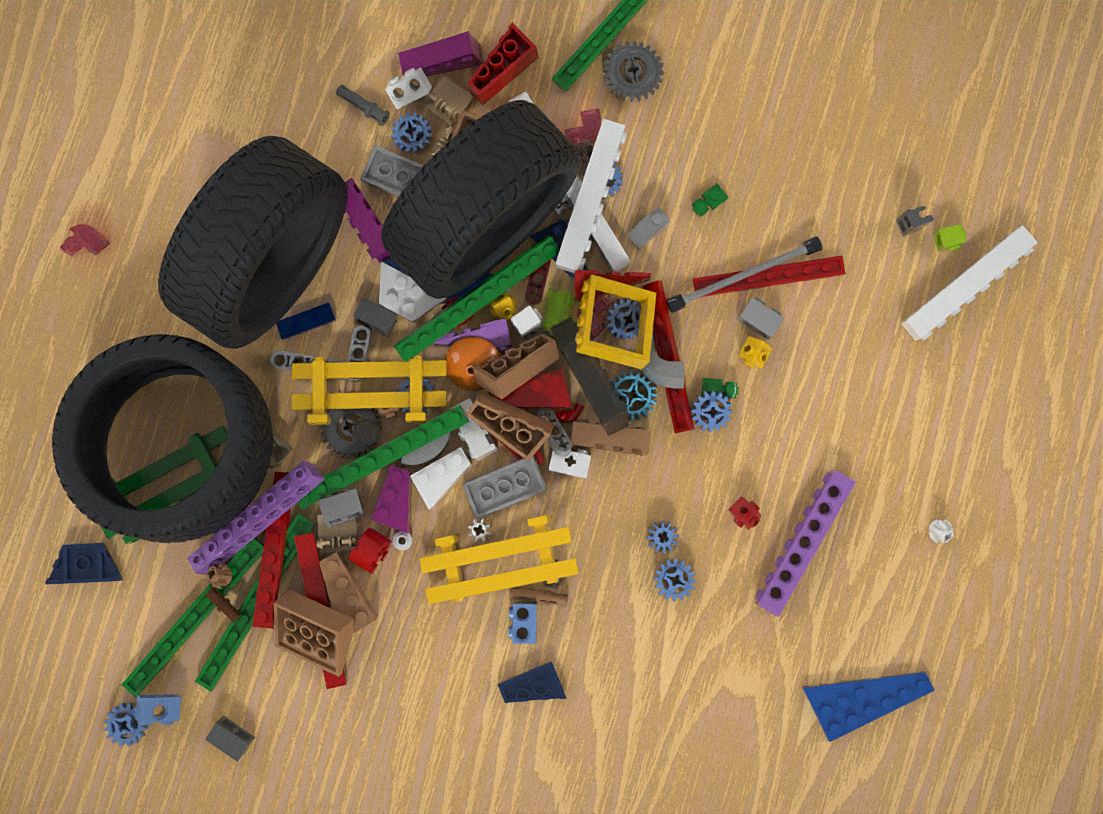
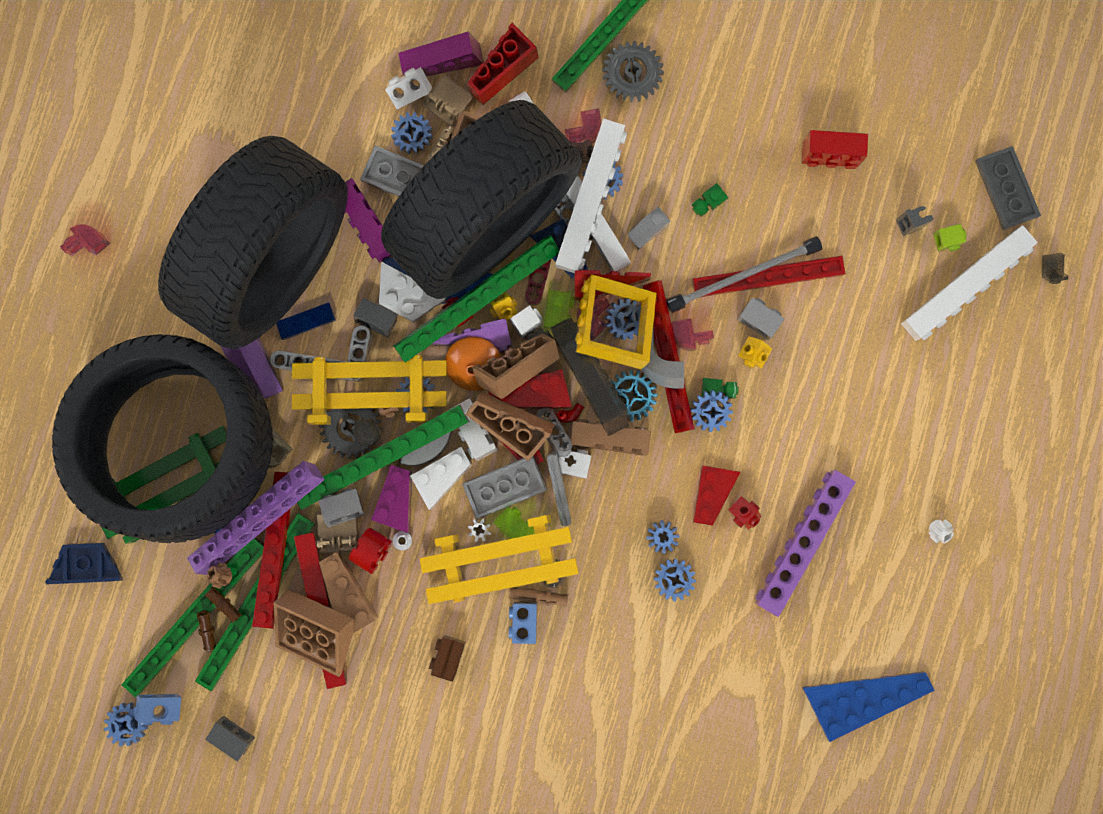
(206, 630): none -> reddish brown pin
(255, 363): none -> medium lavender wedge
(370, 109): dark grey pin -> none
(447, 658): none -> reddish brown brick
(512, 524): none -> clear neon green bracket
(535, 684): dark blue wing -> none
(559, 490): none -> light grey axle
(686, 338): none -> clear pink brick
(713, 491): none -> red wing
(834, 149): none -> red brick
(1007, 188): none -> dark grey plate
(1053, 268): none -> clear smoke bracket

